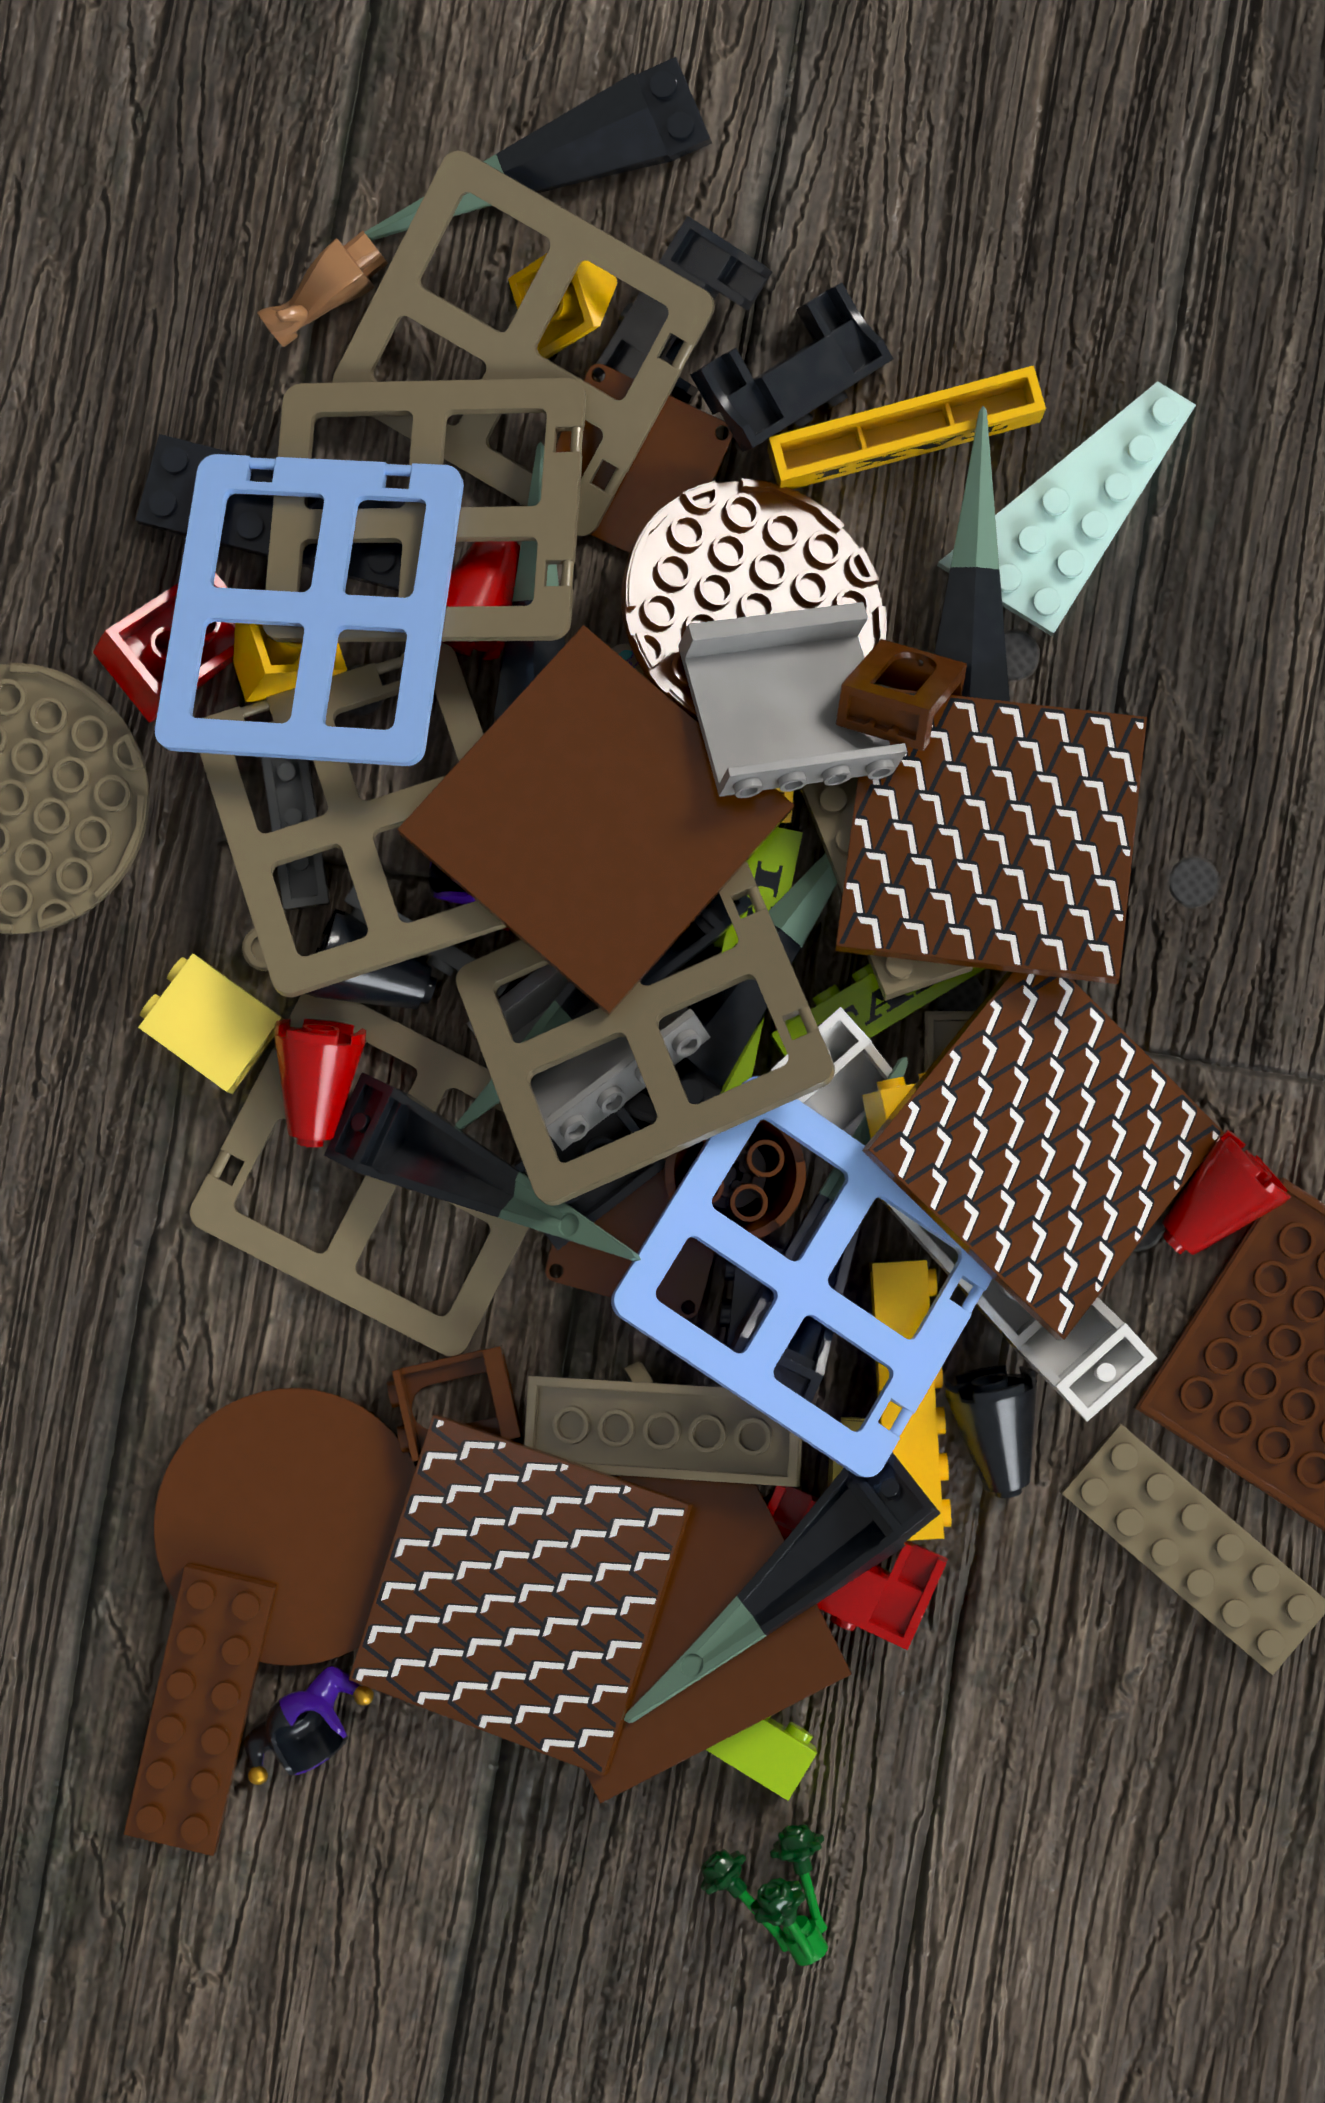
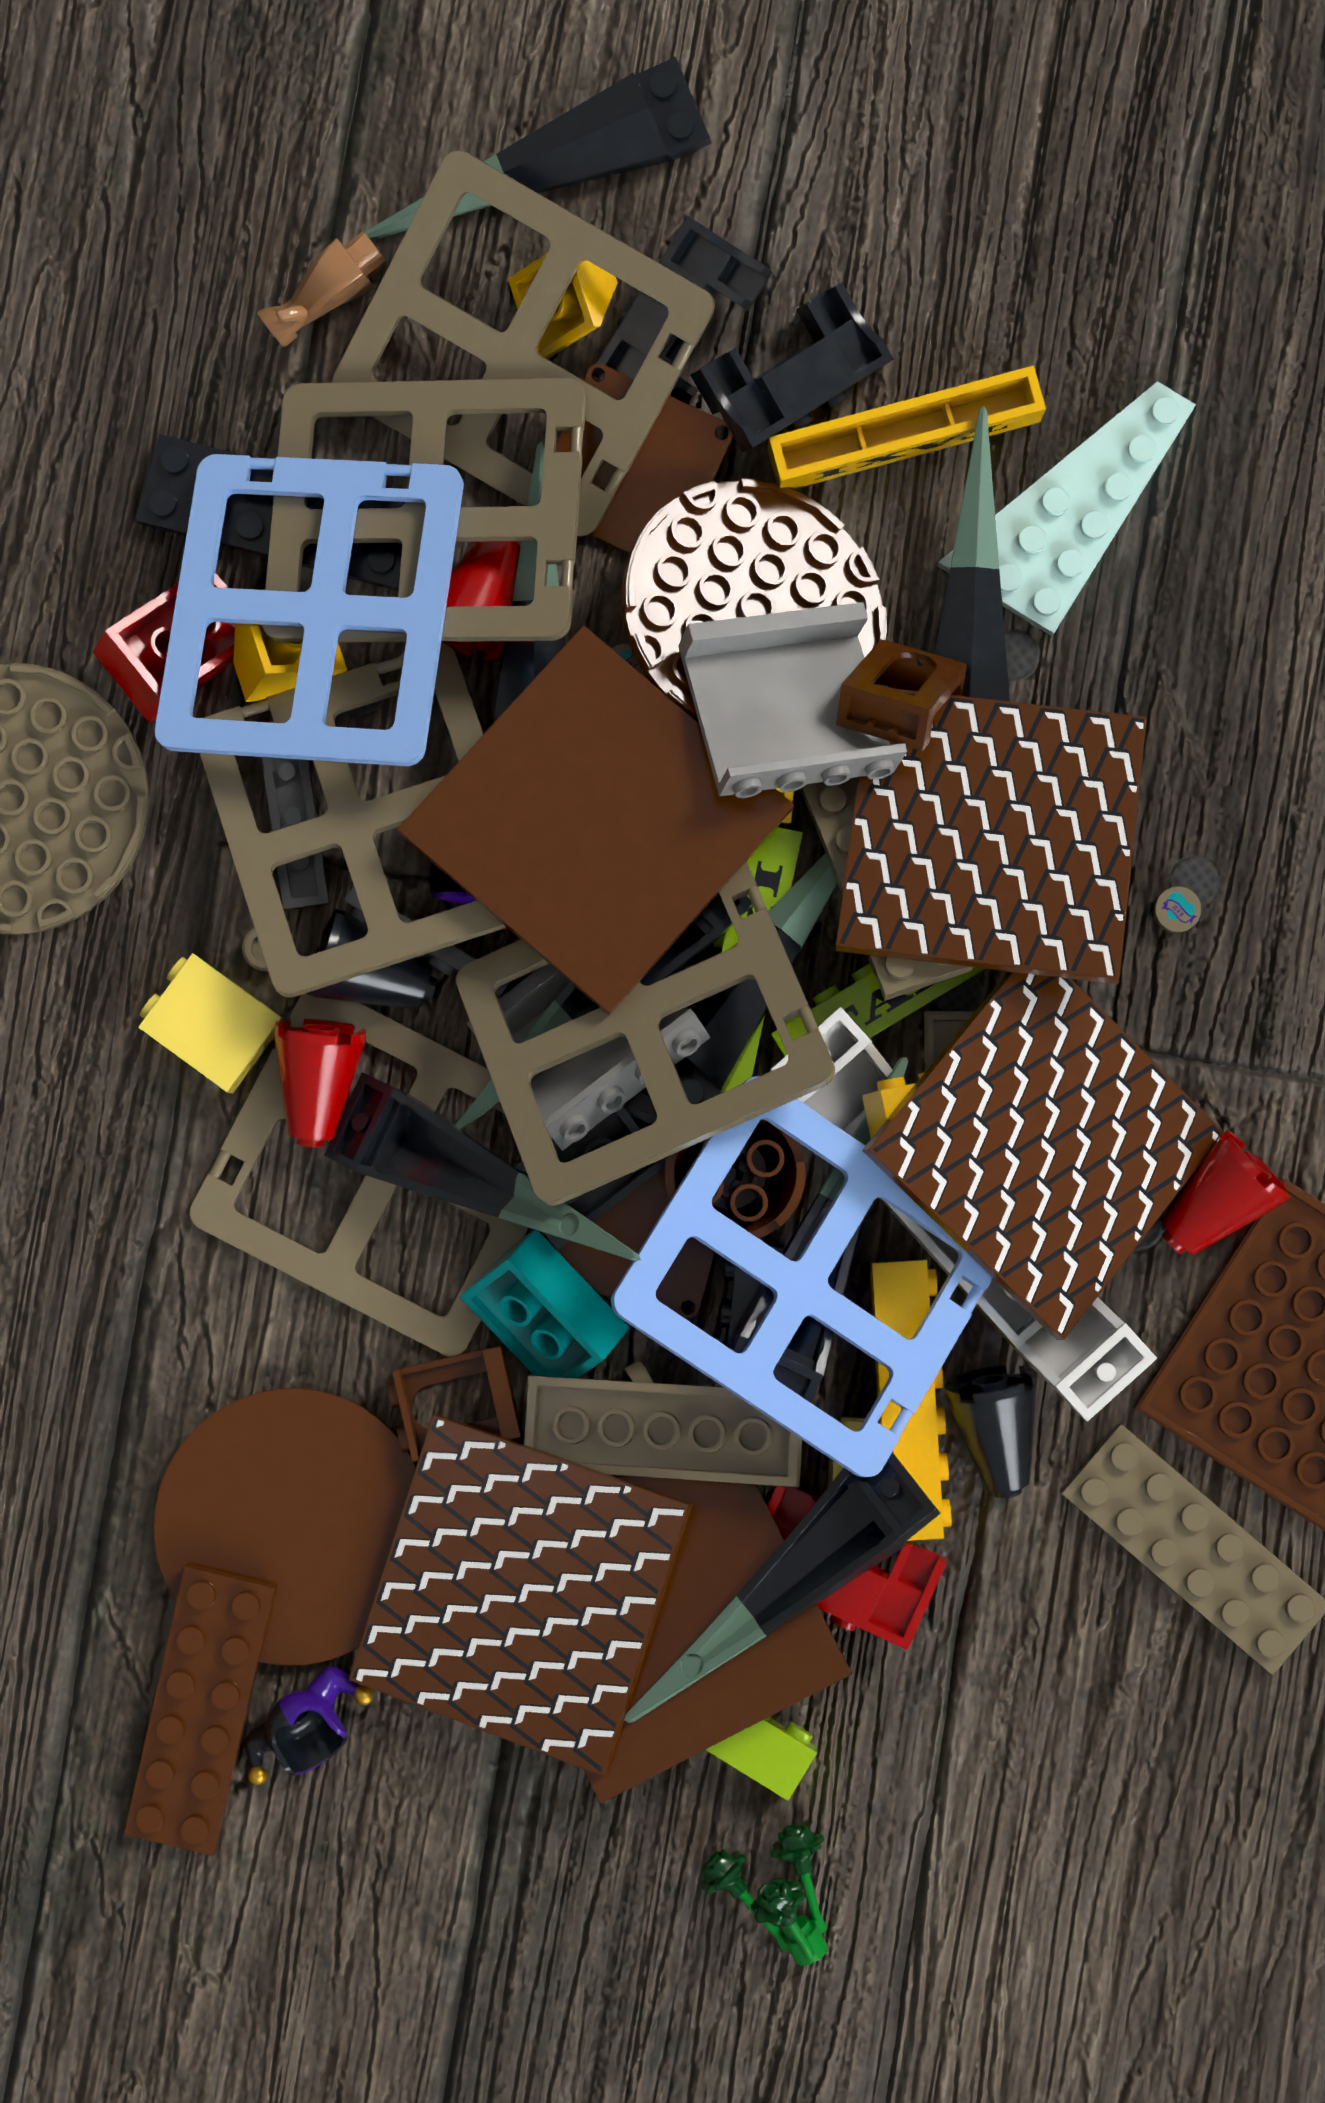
(545, 1310): none -> teal slope
(1177, 909): none -> dark tan tile

